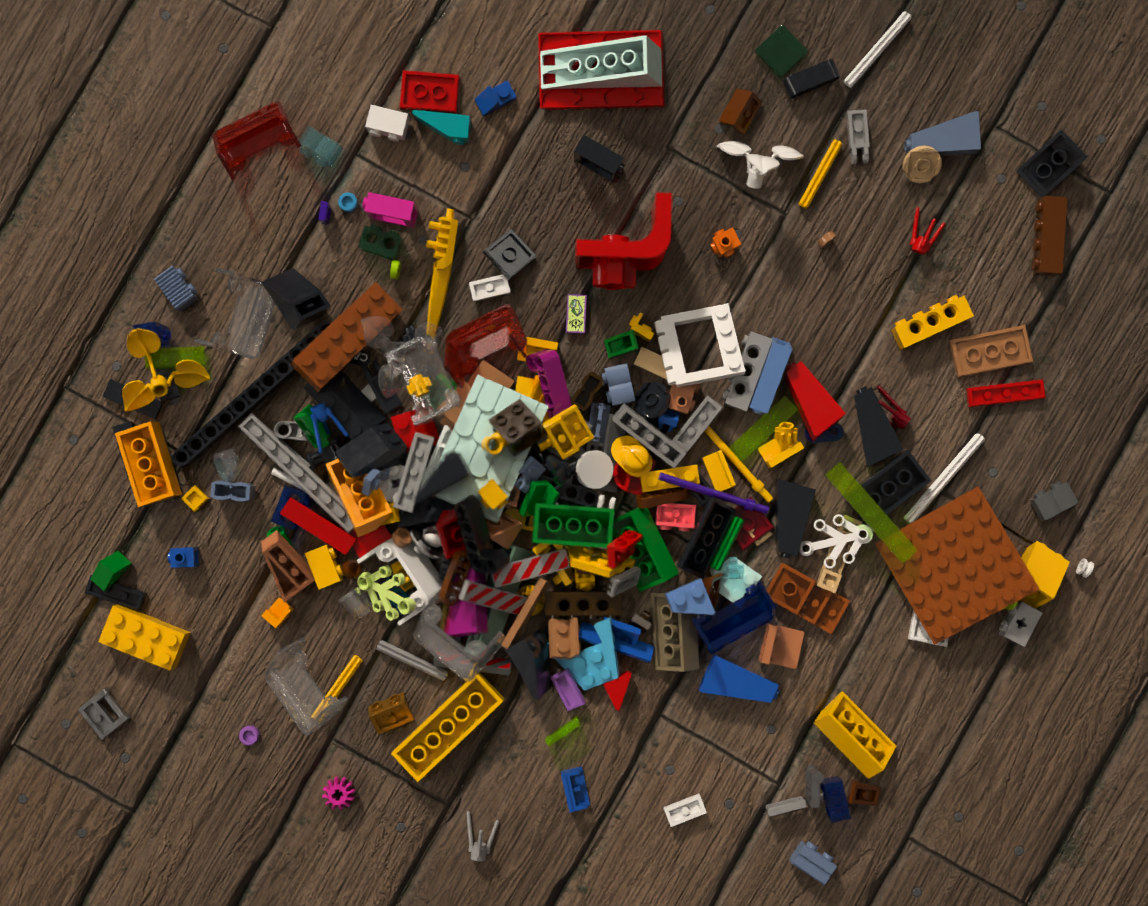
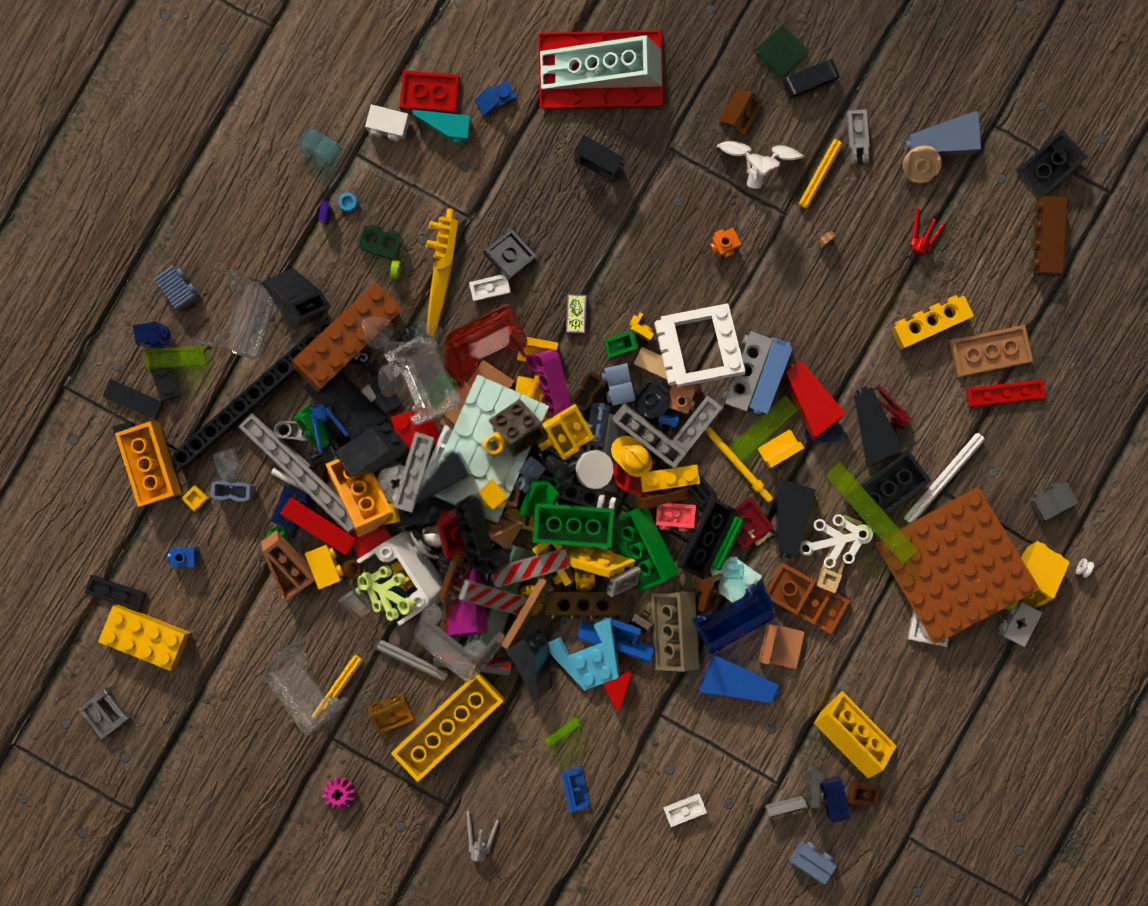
(110, 570): green slope -> none
(136, 393): yellow plant -> none
(249, 735): medium lavender tile -> none
(252, 135): clear red windscreen -> none
(277, 613): light orange panel -> none
(373, 480): sand blue plate -> none
(390, 209): dark pink window -> none
(402, 537): medium nougat tile -> none
(419, 385): yellow gear -> none
(564, 638): medium nougat bracket -> none
(568, 689): medium lavender tile -> none
(618, 259): red piece -> none
(622, 548): red bracket -> none
(690, 599): medium blue wing -> none
(718, 471): yellow panel -> none
(748, 504): dark purple bar -> none
(786, 433): yellow gear -> none
(877, 49): white axle -> none

